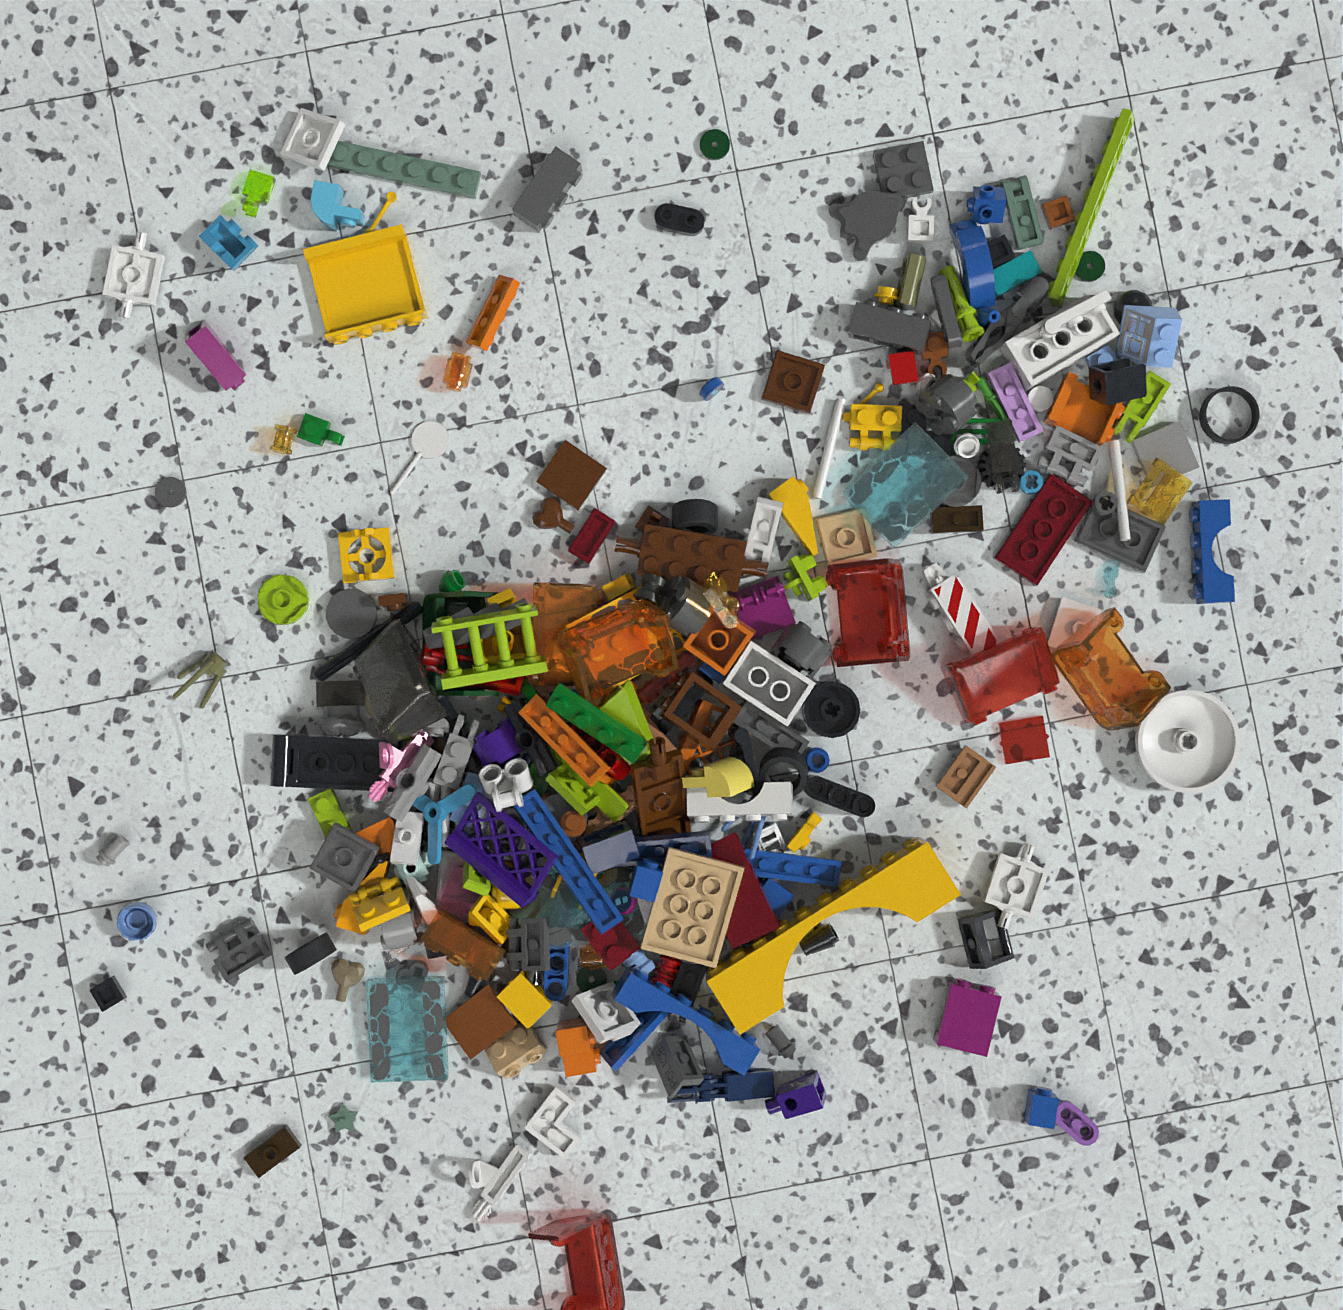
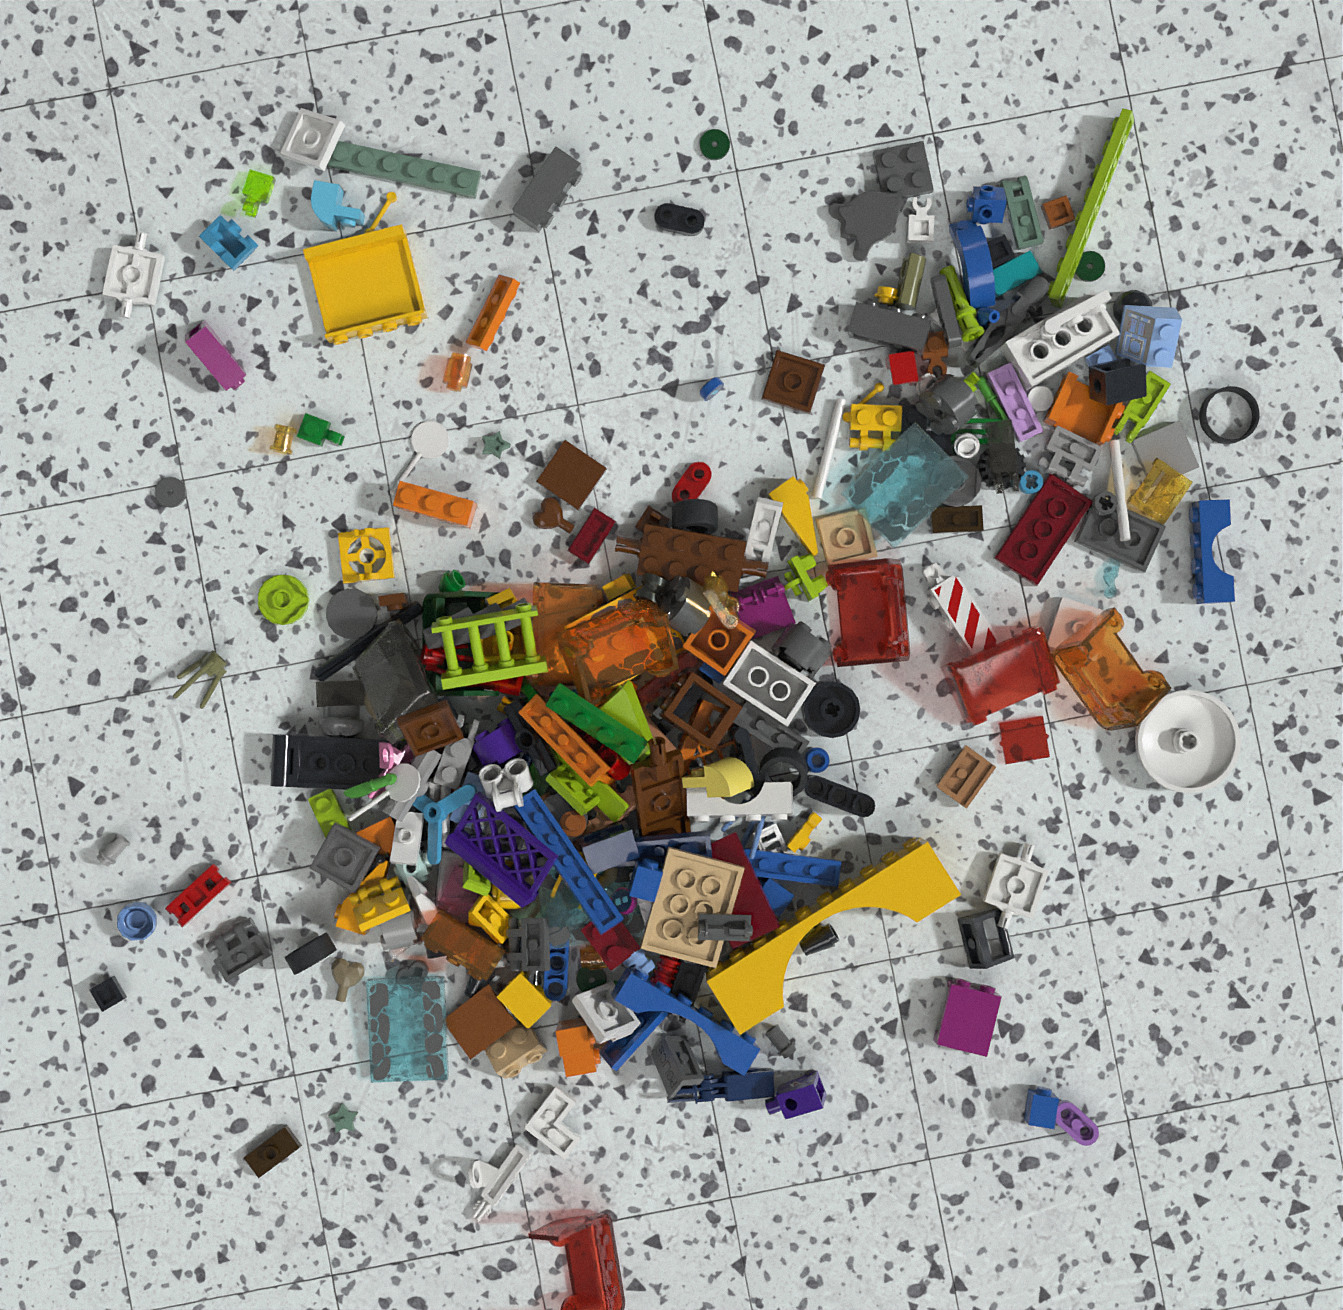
(198, 895): none -> red plate
(371, 786): none -> bright green piece
(402, 790): none -> white piece
(430, 728): none -> reddish brown tile
(434, 504): none -> orange brick
(495, 445): none -> sand green piece
(690, 483): none -> red plate
(724, 927): none -> dark grey hinge

